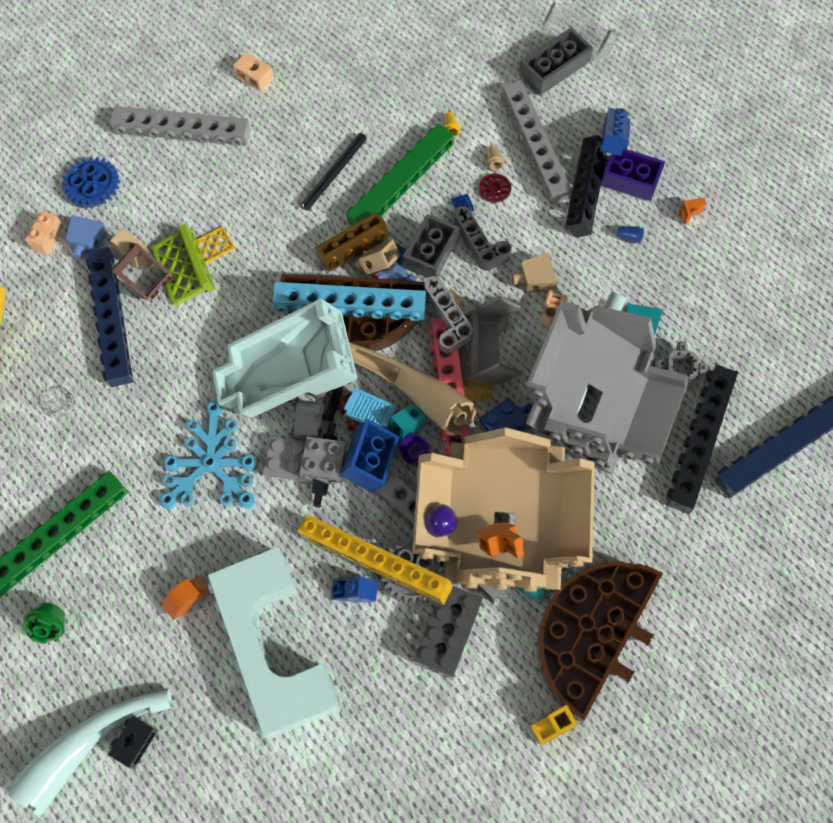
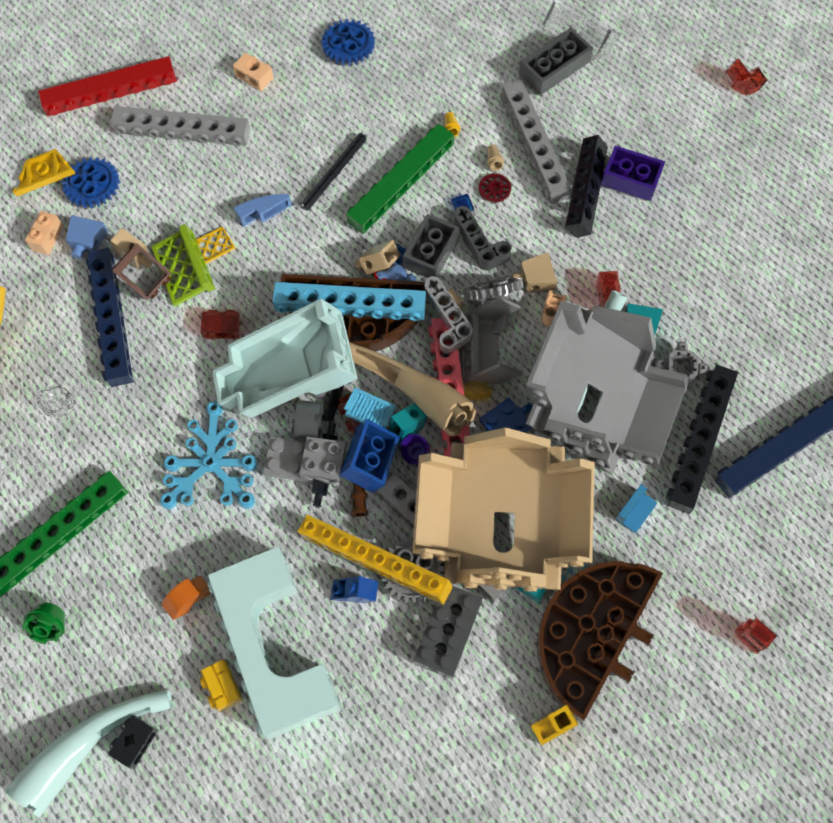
(43, 171): none -> yellow wing
(107, 86): none -> red brick
(220, 324): none -> clear red brick
(220, 685): none -> yellow brick
(262, 208): none -> medium blue slope
(348, 42): none -> blue gear
(352, 241): pearl gold brick -> none
(359, 499): none -> reddish brown pin
(441, 521): dark purple hair -> none
(488, 289): none -> light grey gear
(500, 537): orange brick -> none
(605, 284): none -> clear red brick
(615, 131): blue brick -> none
(630, 233): blue cone -> none
(636, 510): none -> dark azure panel
(690, 208): orange bracket -> none
(745, 81): none -> clear red brick
(755, 635): none -> clear red brick

